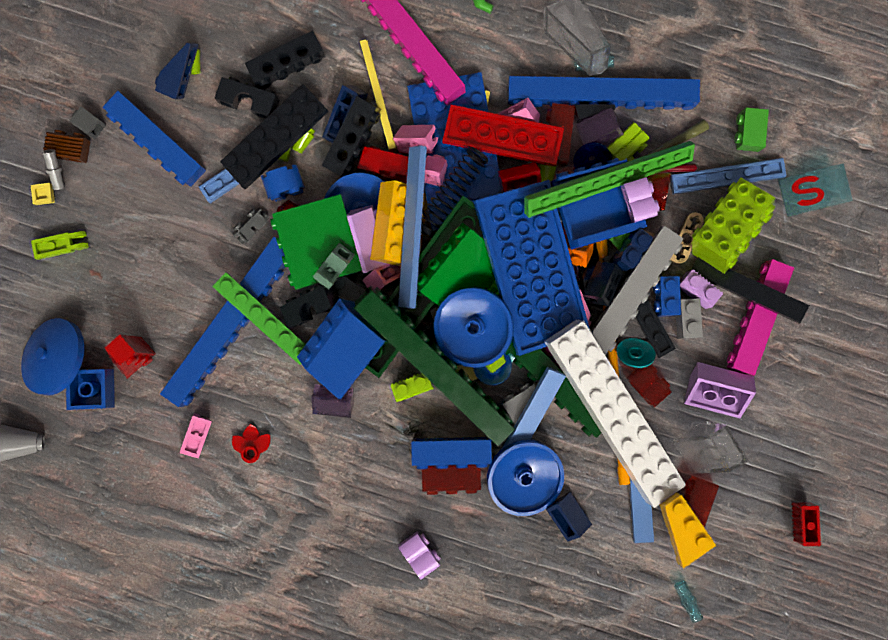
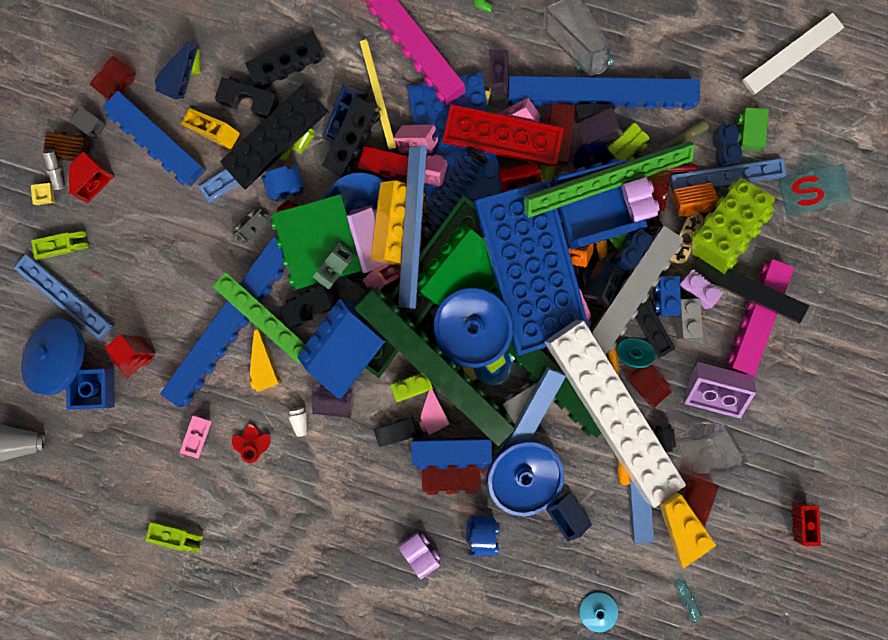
(63, 297): none -> medium blue tile
(87, 177): none -> red slope
(113, 78): none -> clear red brick
(172, 537): none -> lime hinge
(210, 128): none -> yellow slope
(262, 367): none -> yellow slope
(298, 420): none -> white cone
(396, 432): none -> black slope
(432, 415): none -> bright pink slope
(481, 536): none -> blue brick
(498, 72): none -> clear purple brick
(592, 605): none -> medium azure dish
(654, 225): none -> black arm
(666, 437): none -> black brick
(695, 199): none -> orange brick
(726, 142): none -> dark blue brick
(793, 54): none -> white tile

